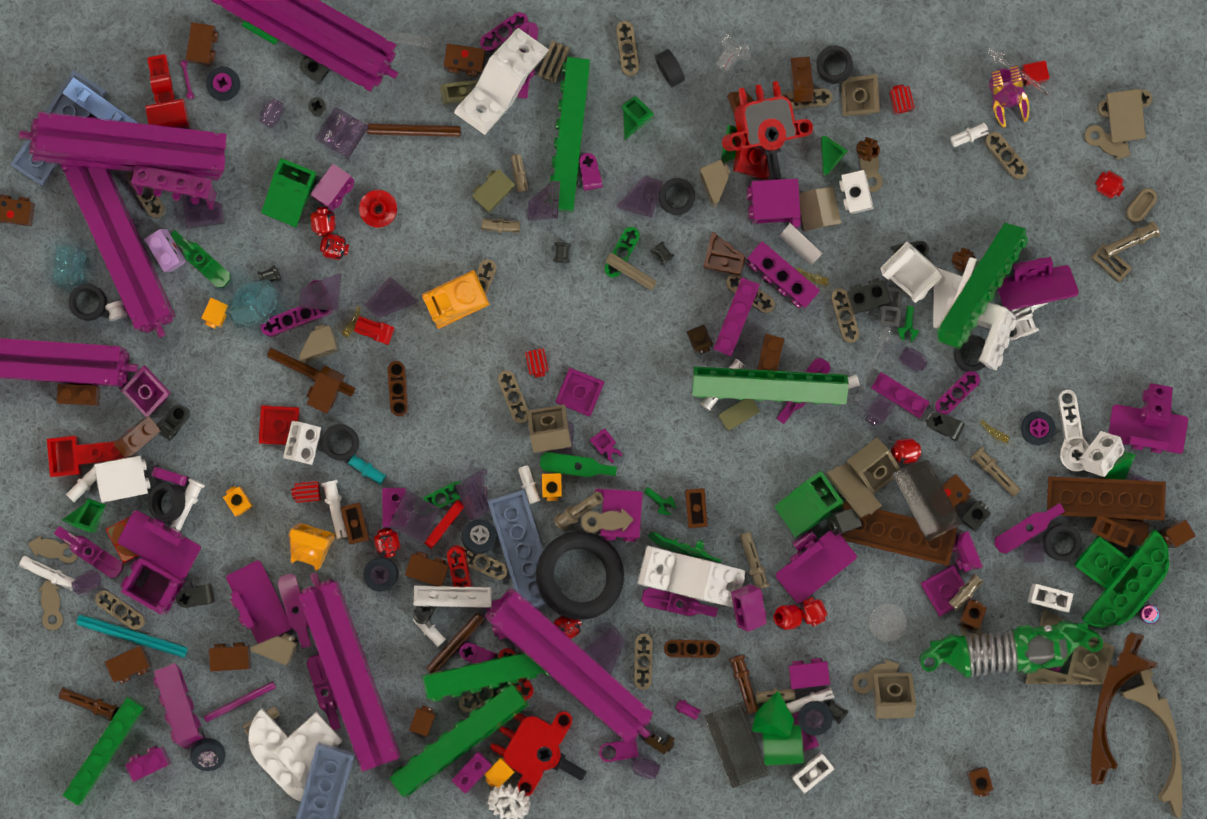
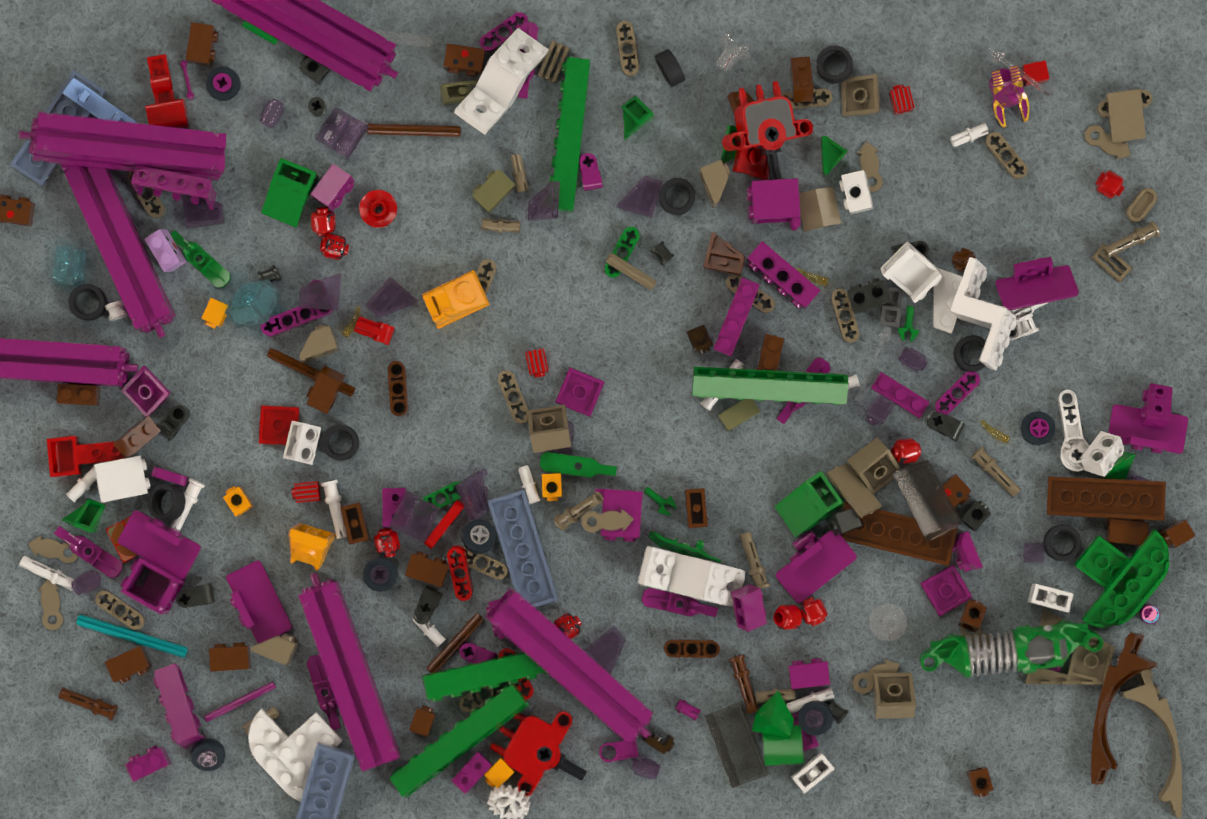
(104, 751): green brick -> none
(289, 592): magenta piece -> none
(367, 469): teal pin -> none
(452, 596): white tile -> none
(548, 587): black tyre -> none
(562, 252): pearl dark grey bush -> none
(603, 442): magenta plate -> none
(638, 675): dark tan beam -> none
(800, 244): white sticker -> none
(868, 149): reddish brown gear -> none
(966, 592): dark tan pin -> none
(982, 285): green brick -> none
(1018, 534): magenta piece -> none
(1112, 531): reddish brown slope -> none

